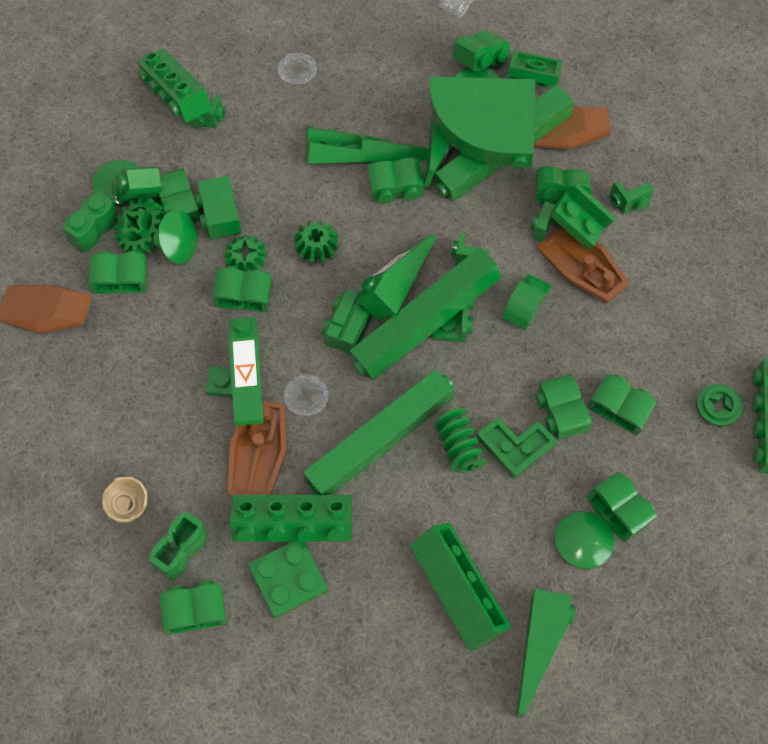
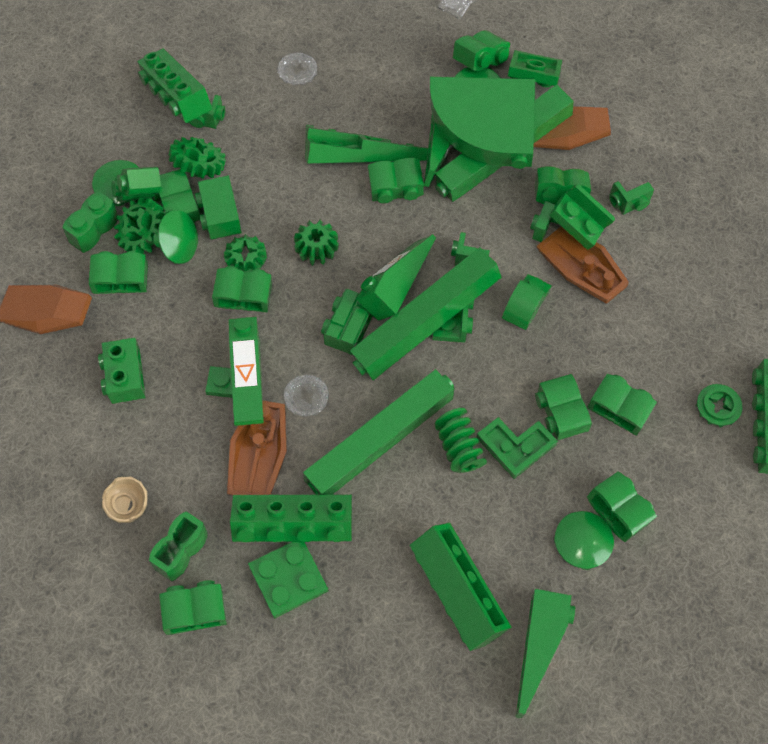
(122, 370): none -> green brick
(197, 157): none -> green gear

